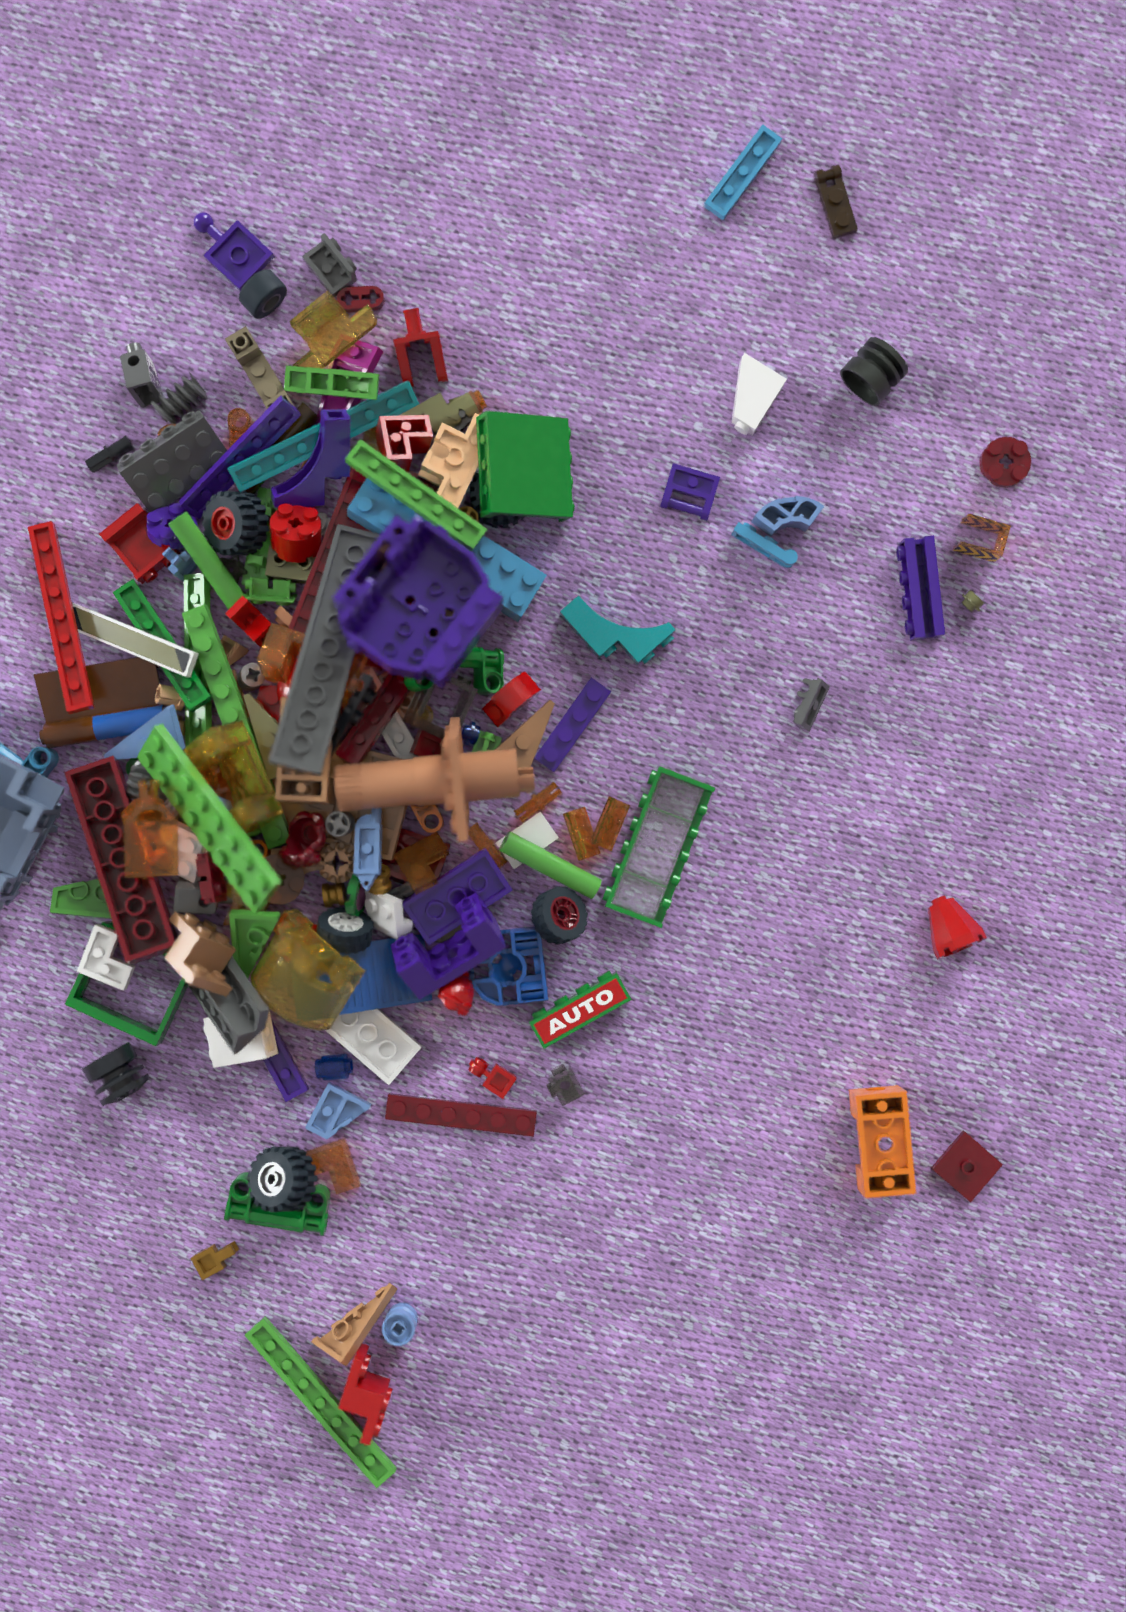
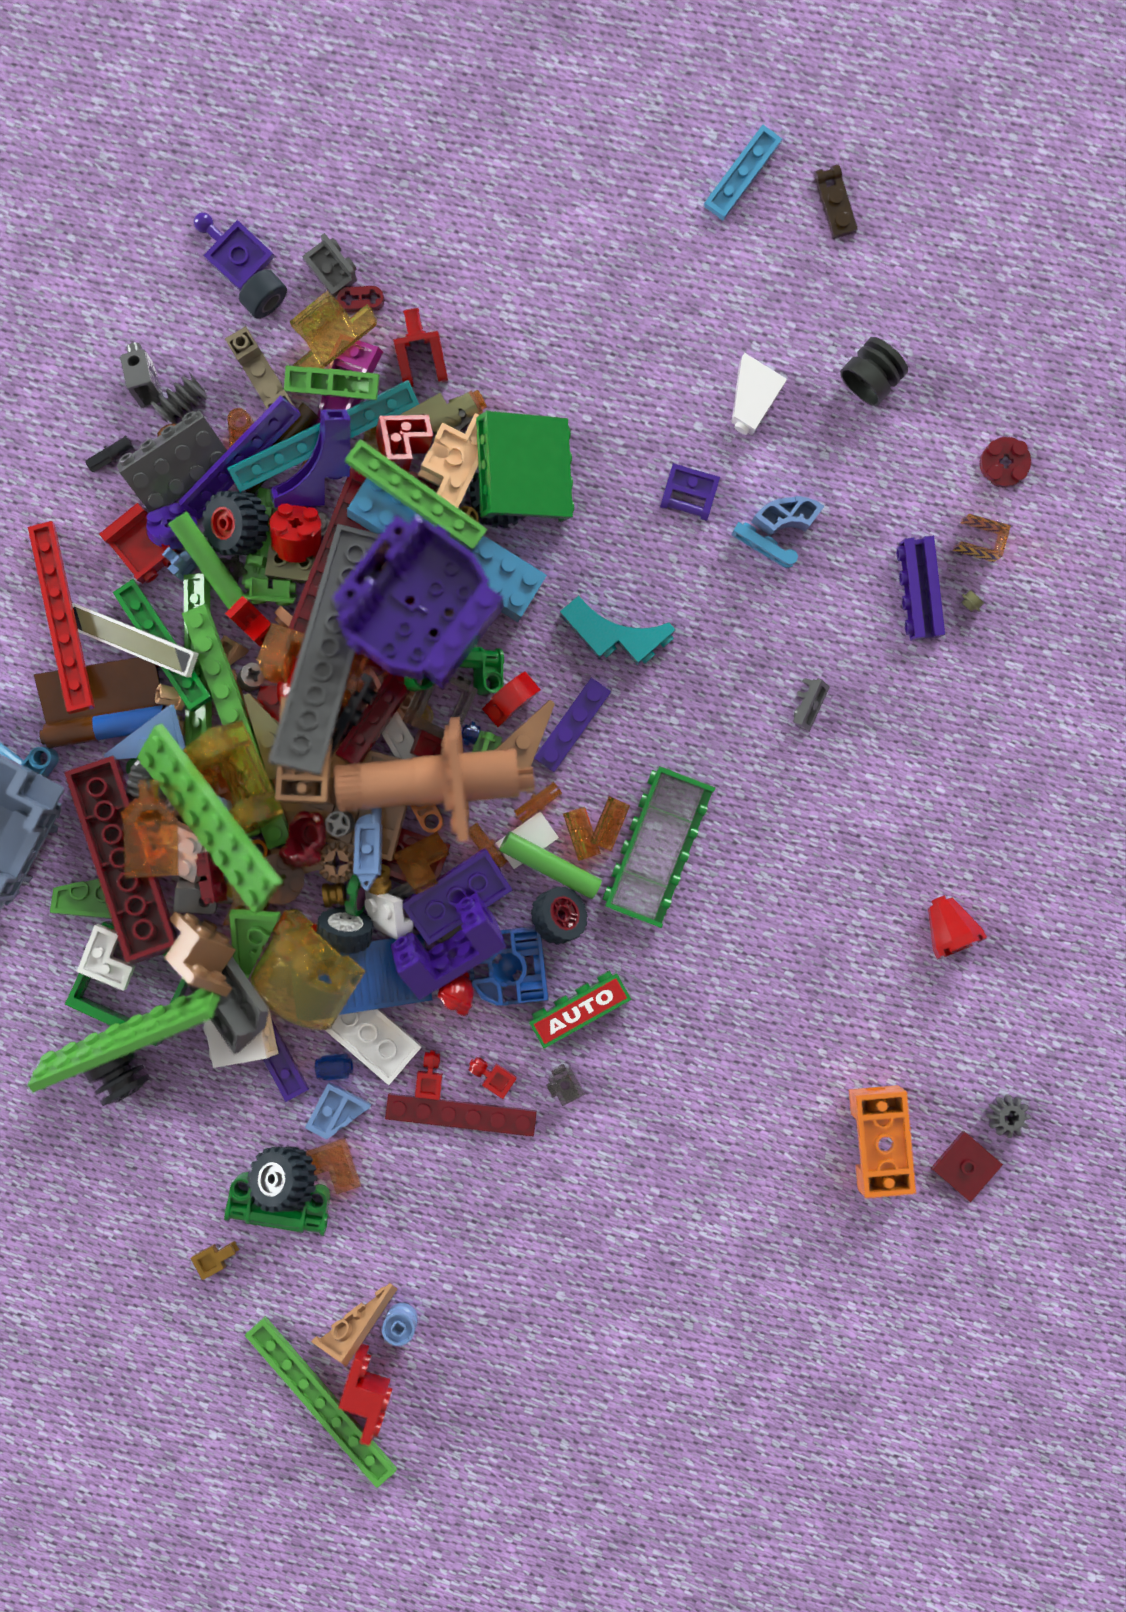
(124, 1038): none -> bright green plate
(429, 1082): none -> red plate
(1003, 1109): none -> dark grey gear

